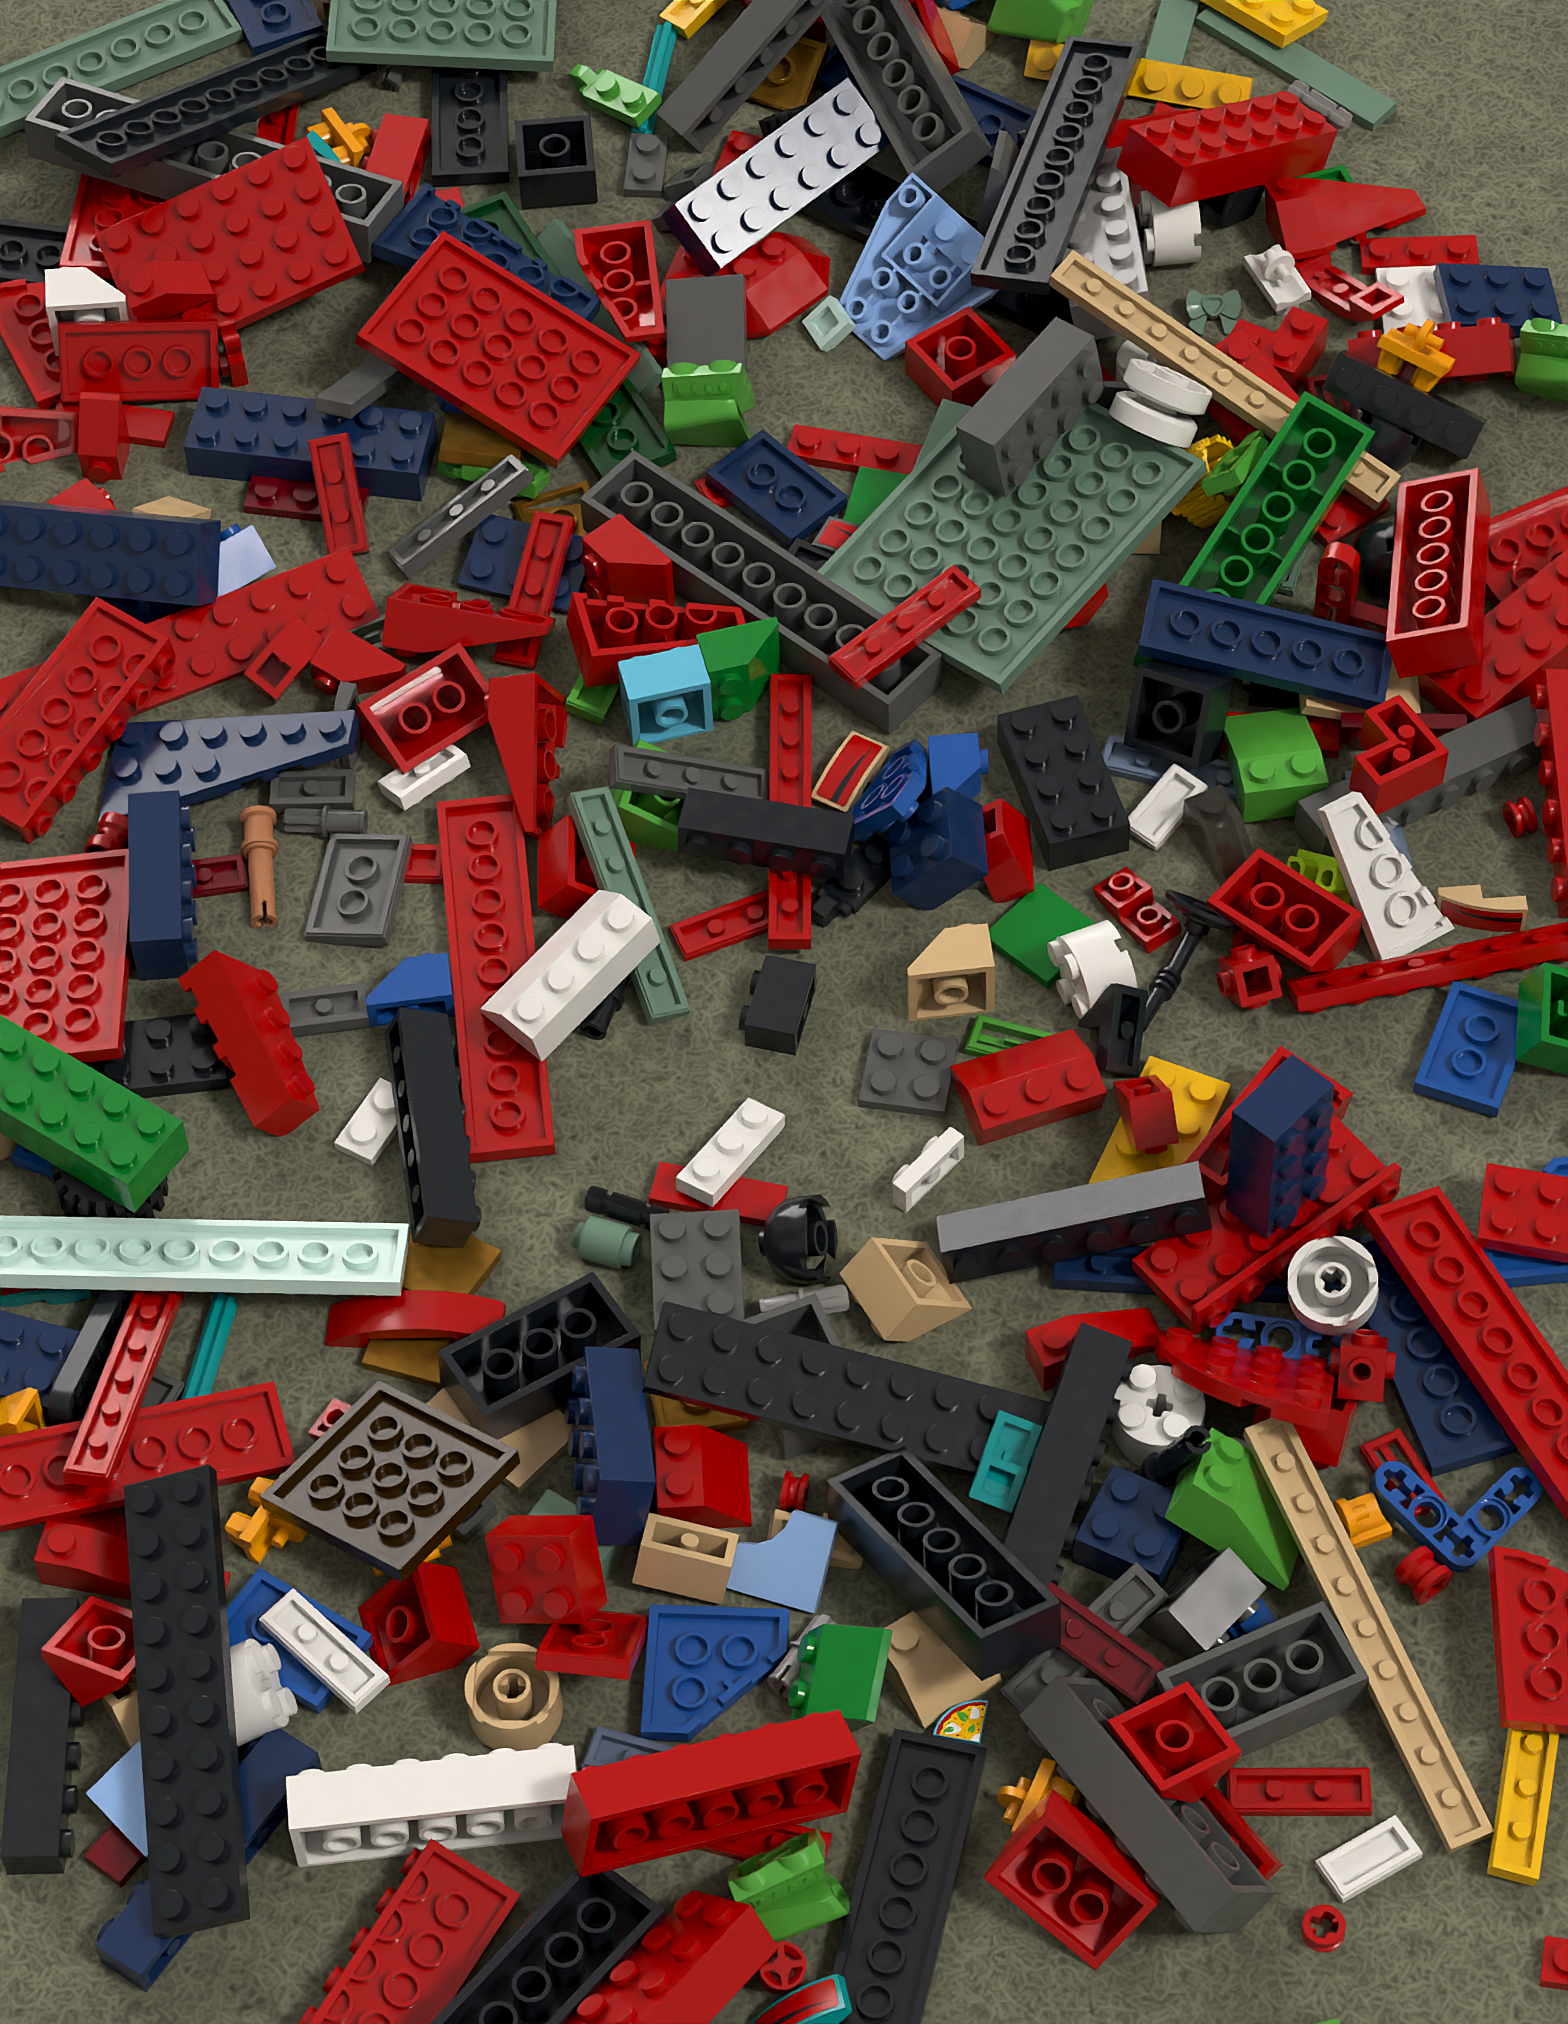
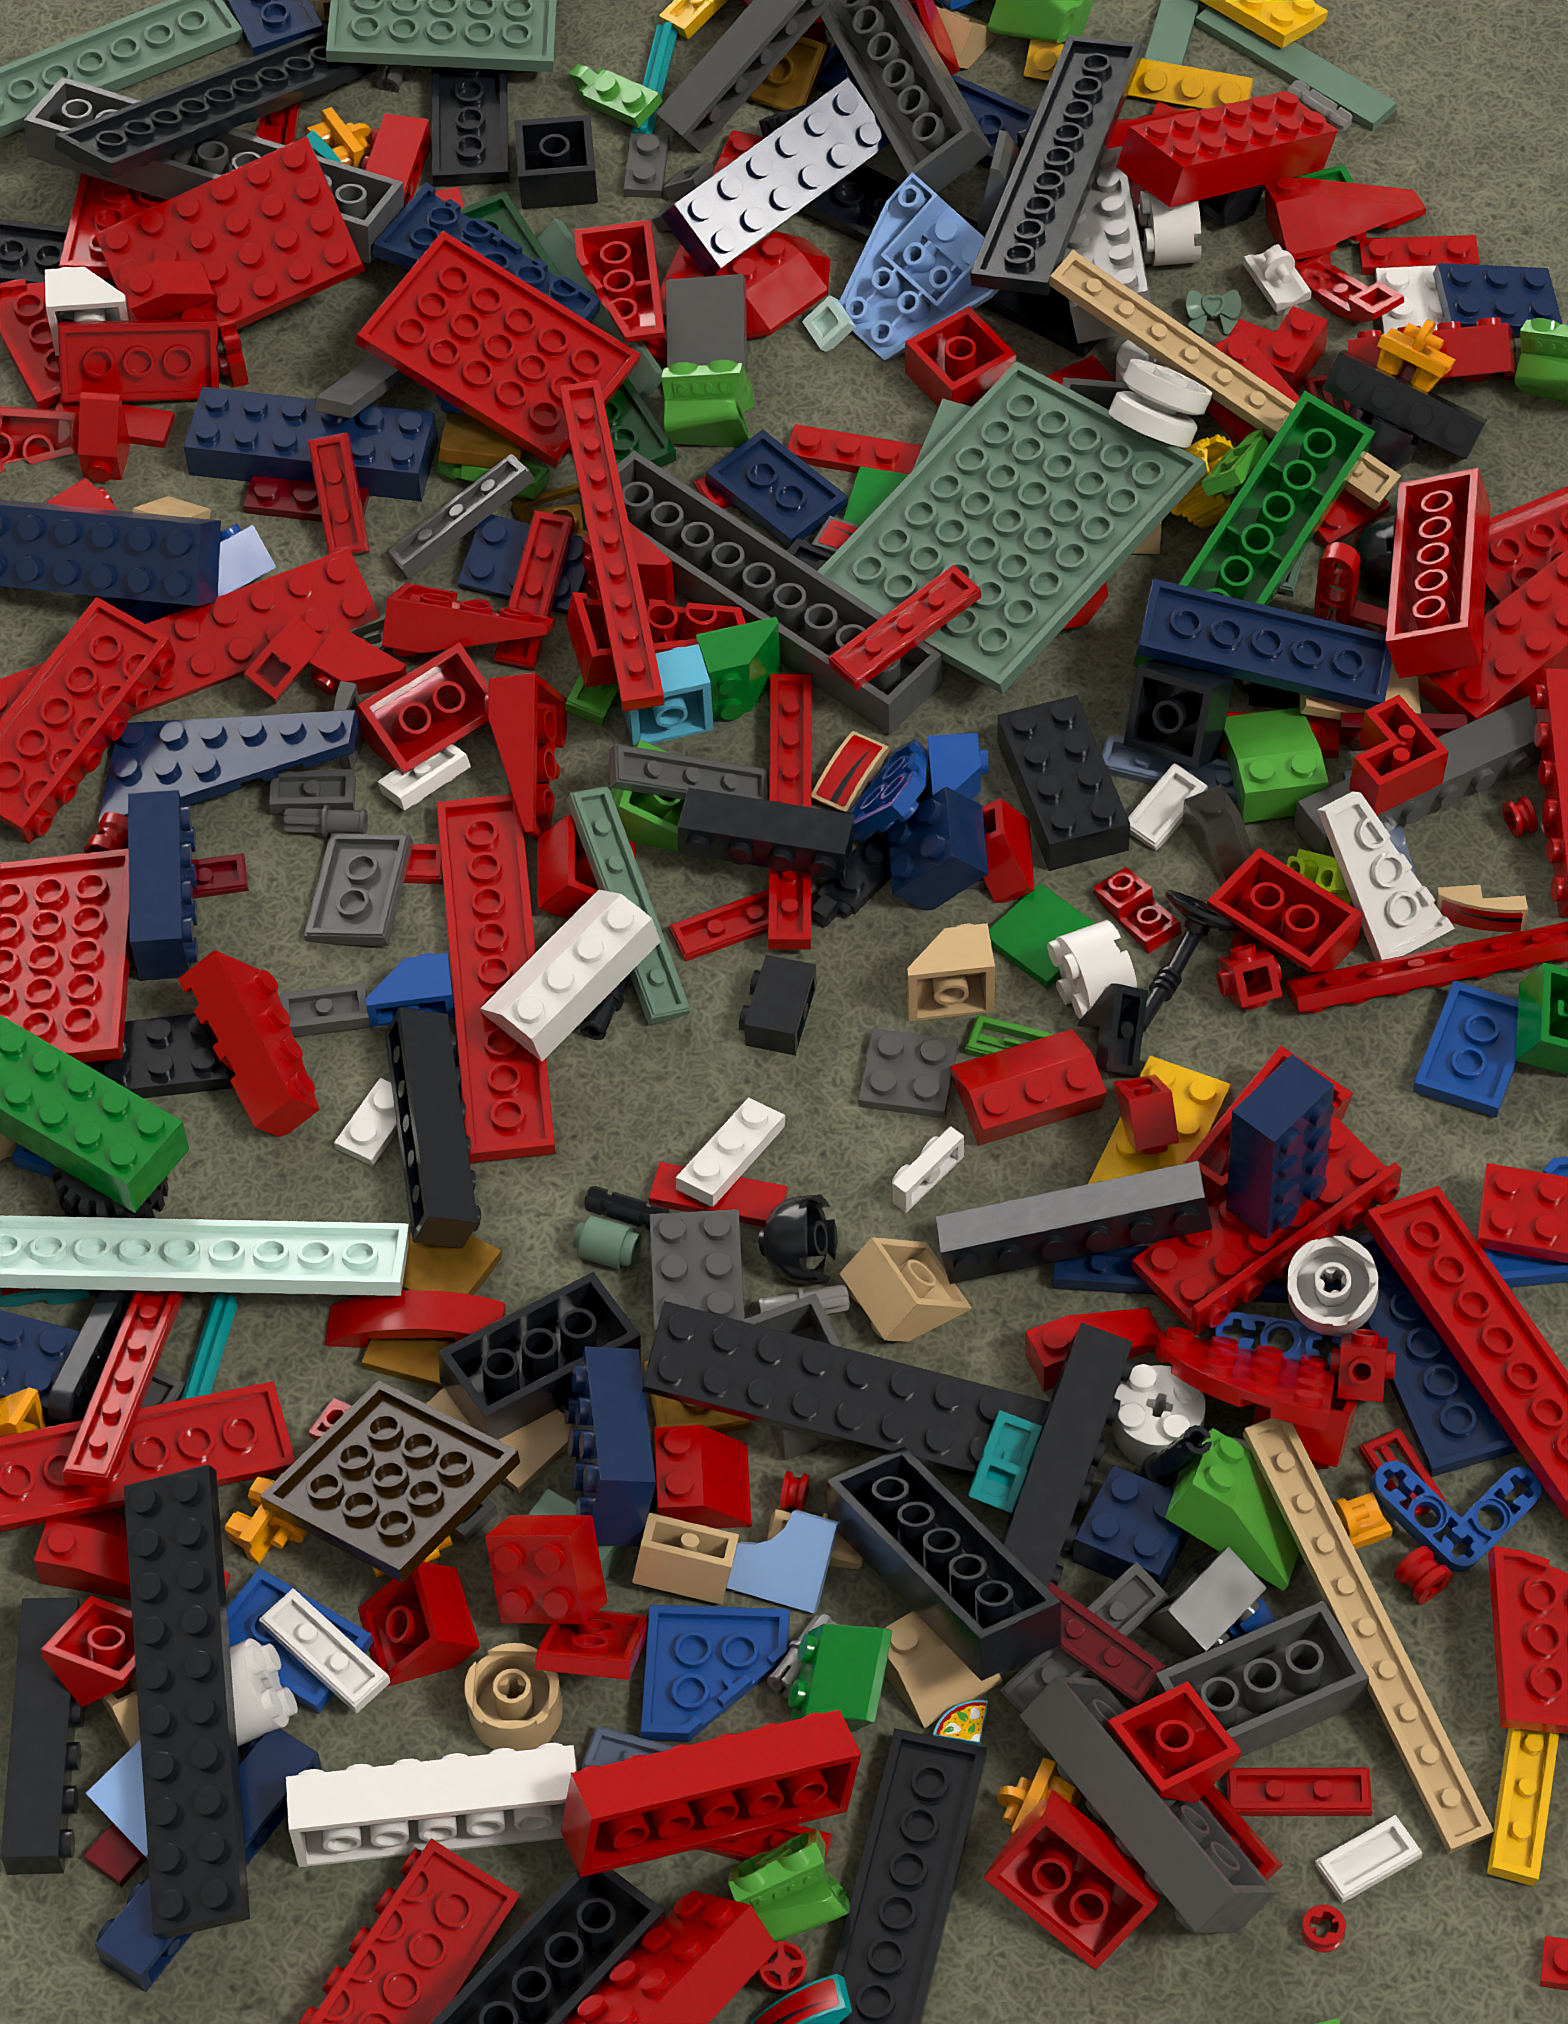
(260, 850): nougat pin -> none
(611, 546): none -> red plate
(1030, 407): dark grey brick -> none

